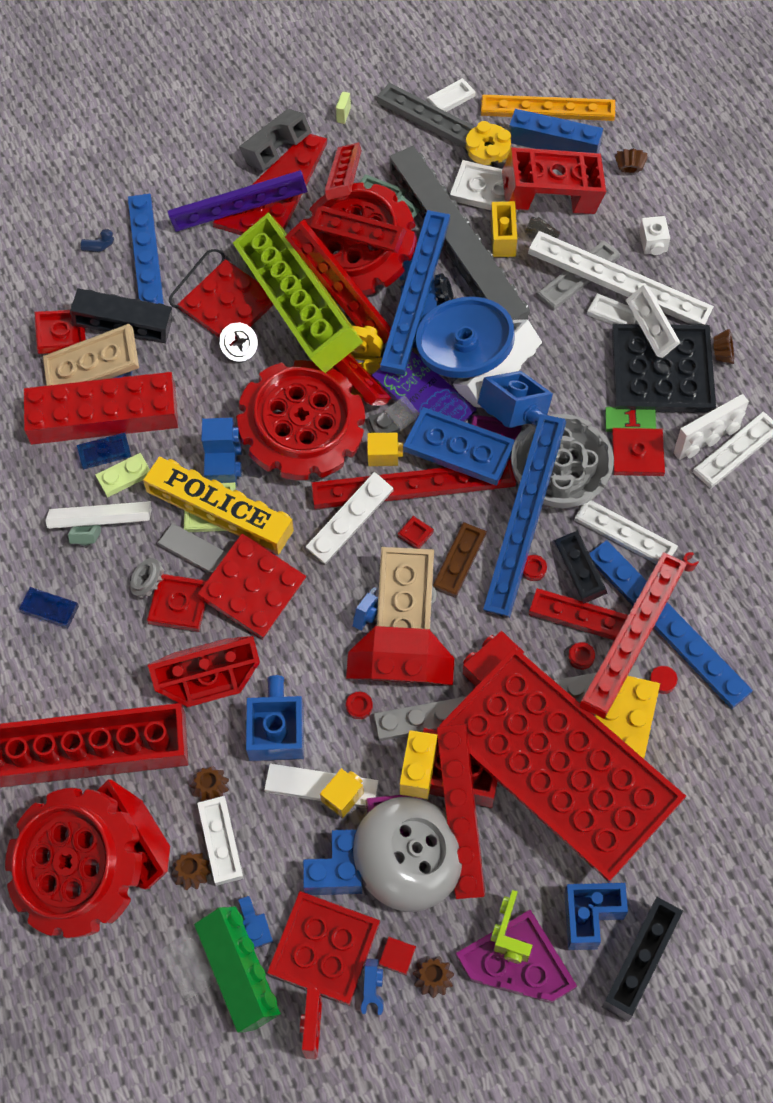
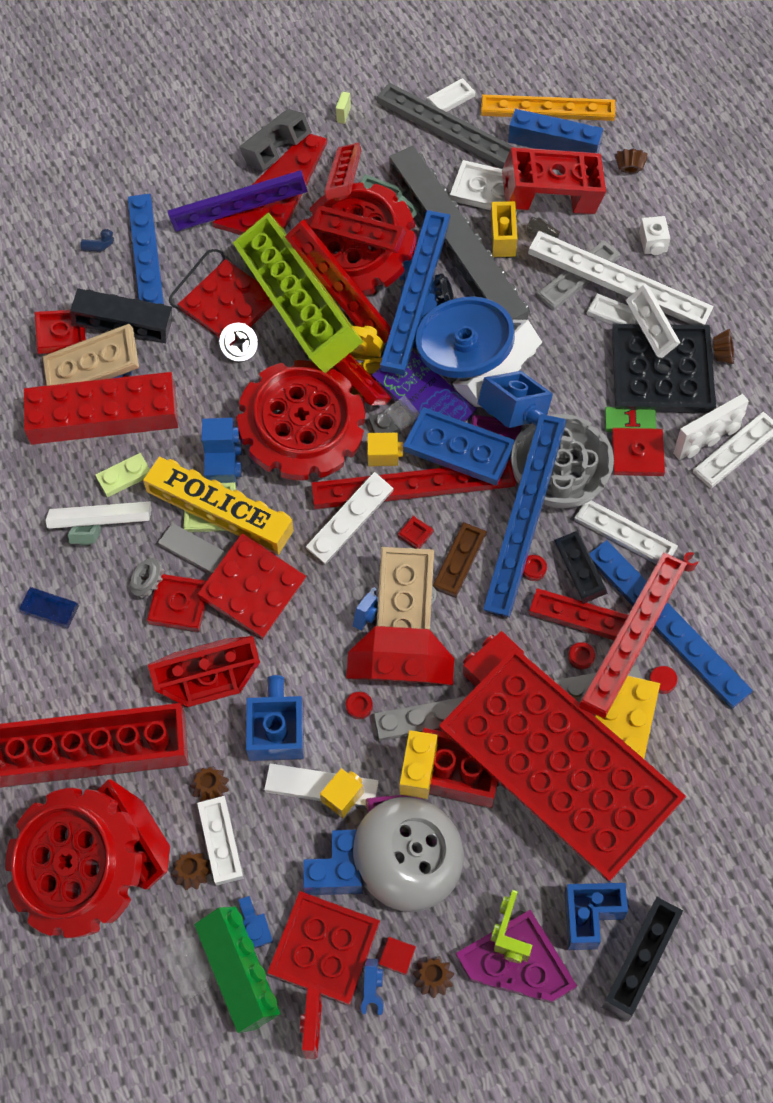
(104, 451): clear blue plate -> none
(461, 808): red plate -> none
(484, 133): yellow plate -> none

